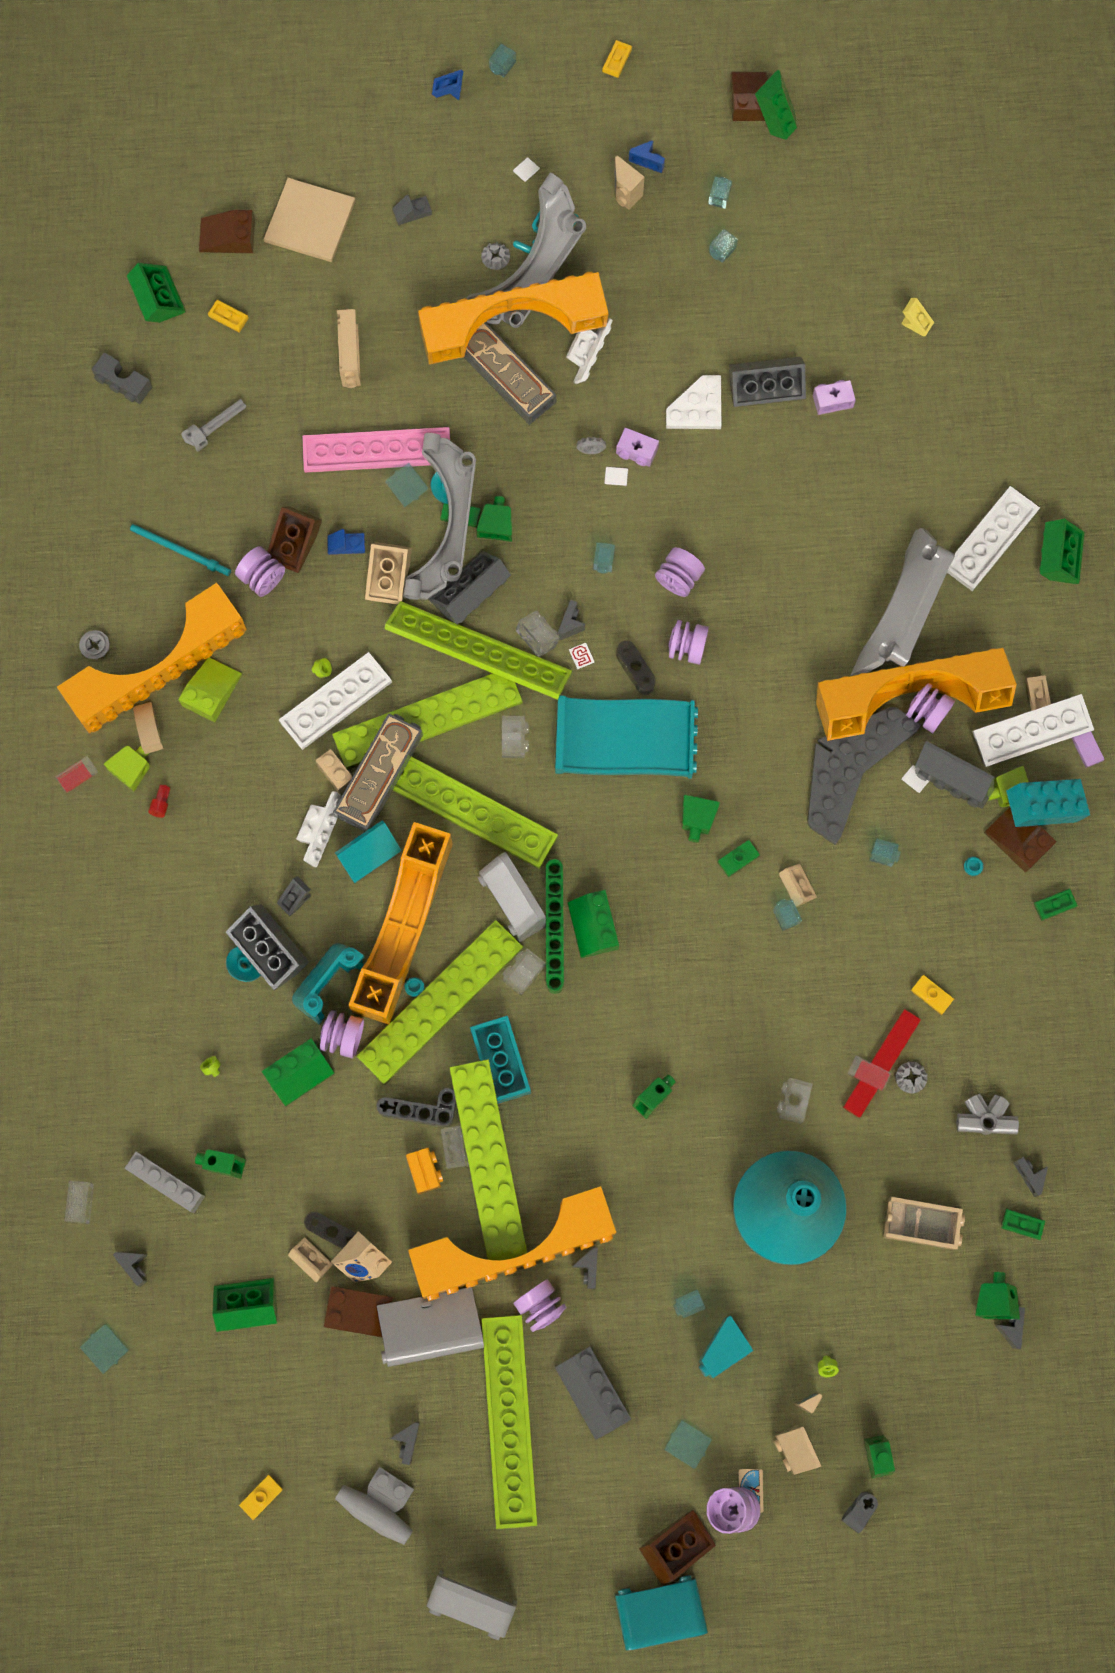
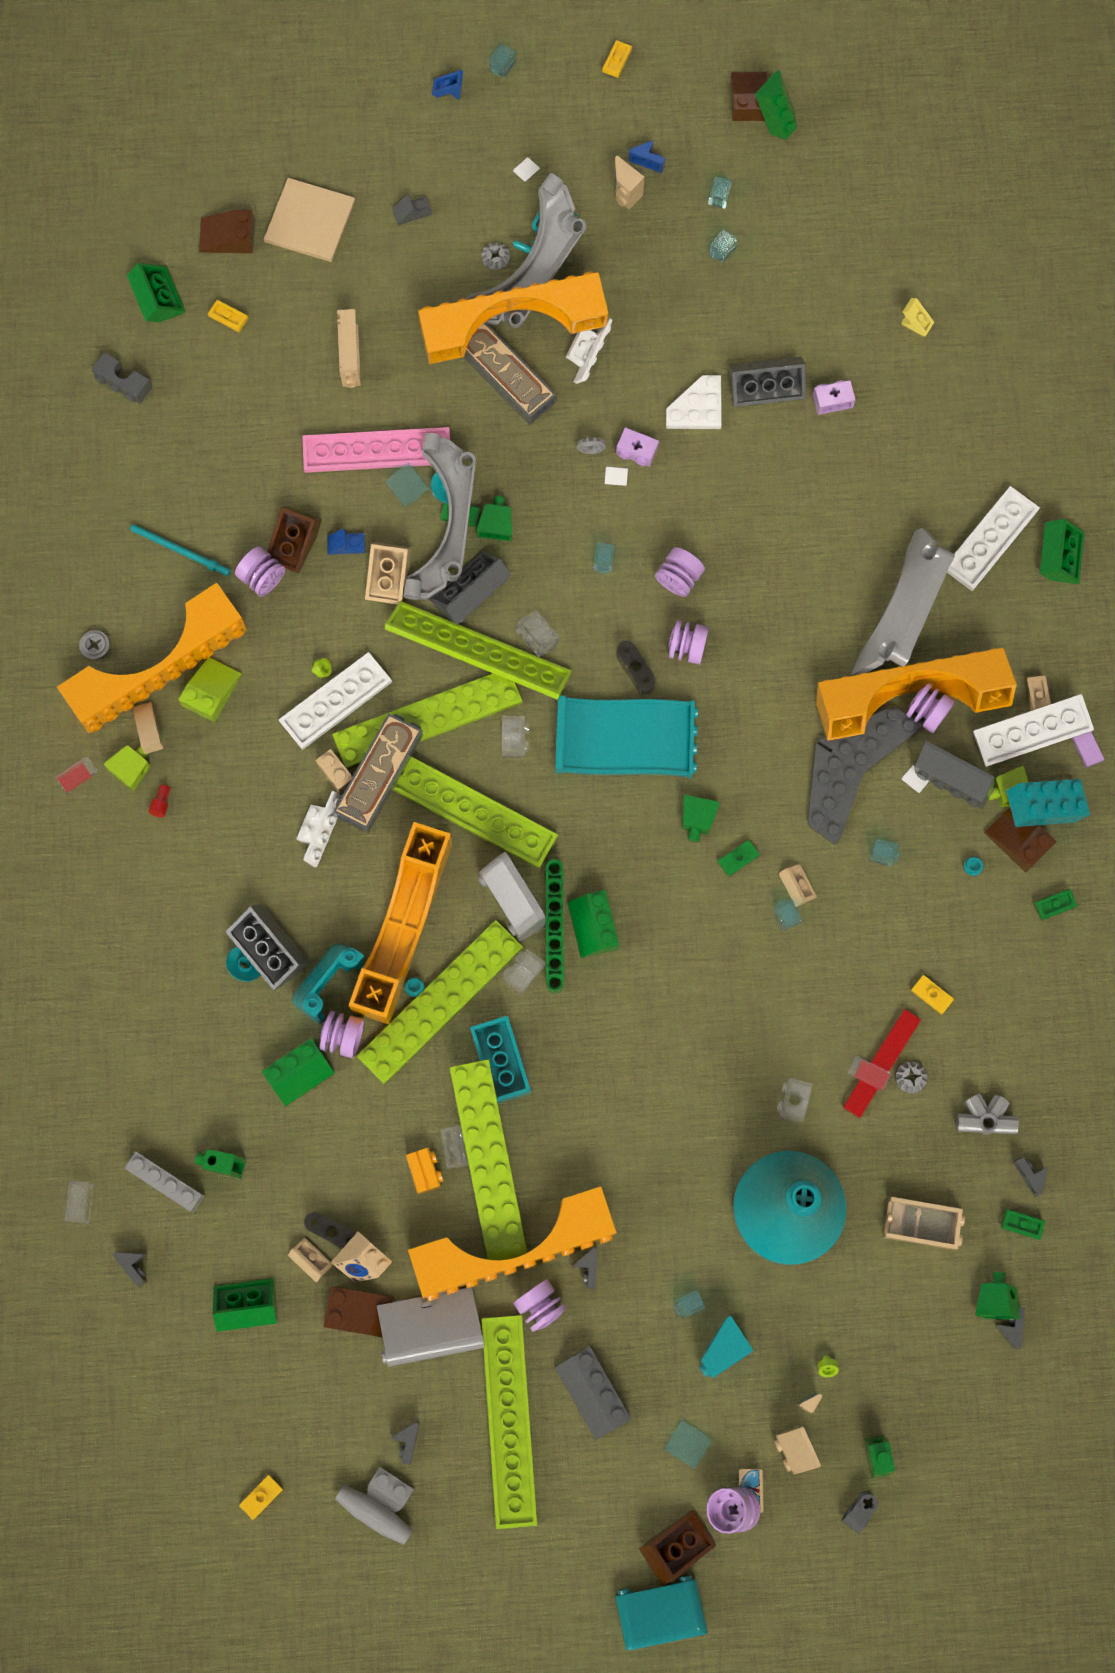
(104, 1348): clear light blue piece -> none
(198, 436): light grey piece -> none
(211, 1066): lime tile -> none
(294, 896): dark grey slope -> none
(368, 851): teal tile -> none
(416, 1108): dark grey beam -> none
(471, 1606): light grey windscreen -> none
(569, 626): dark grey slope -> none
(581, 655): white sticker -> none
(650, 1100): green torso -> none

